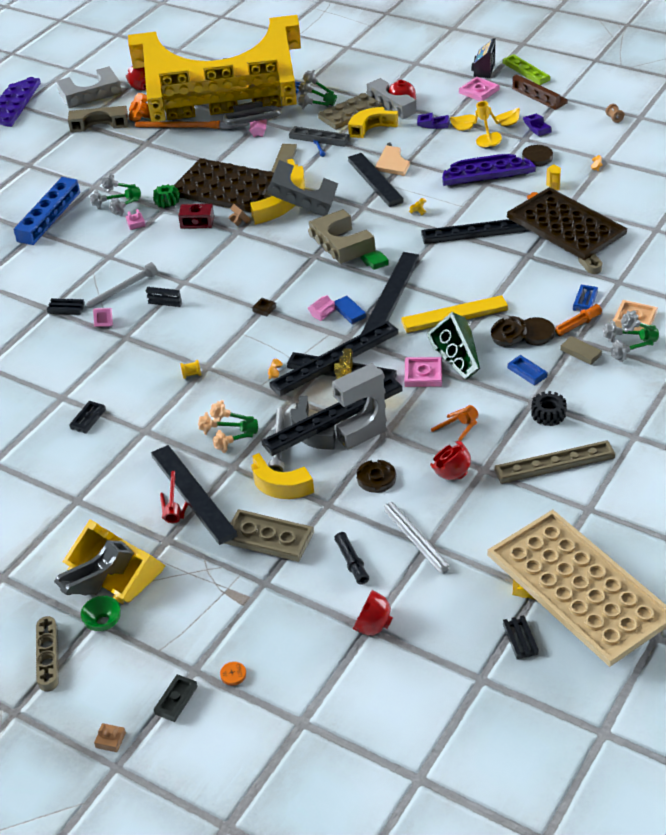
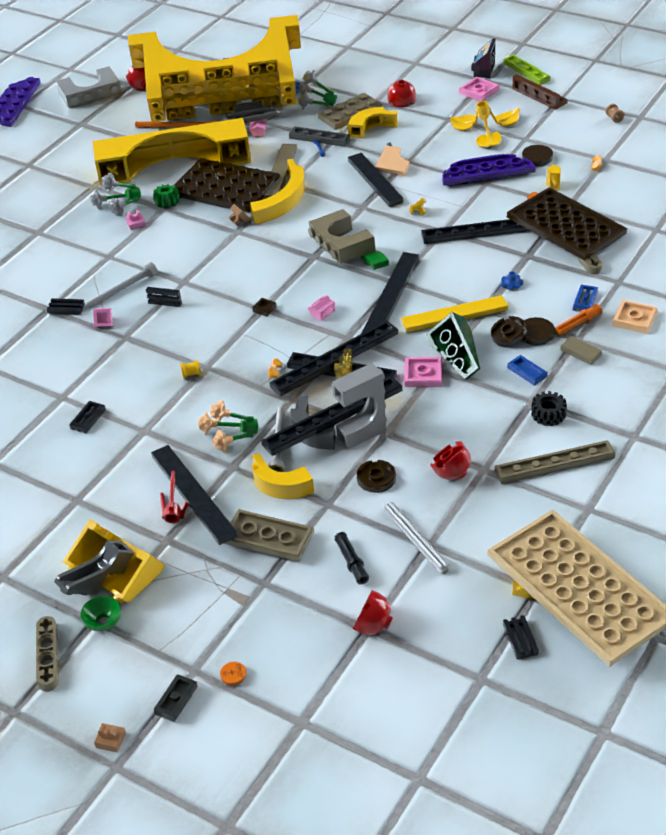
(46, 211): blue brick -> none
(82, 119): dark tan arch -> none
(130, 154): none -> yellow arch
(139, 108): orange plant -> none
(196, 216): dark red brick -> none
(315, 201): dark grey arch -> none
(349, 309): blue tile -> none
(402, 103): light grey arch -> none
(429, 121): dark purple slope -> none
(466, 416): orange plant -> none
(512, 280): none -> blue plant
(536, 124): dark purple slope -> none
(629, 320): light grey plant -> none

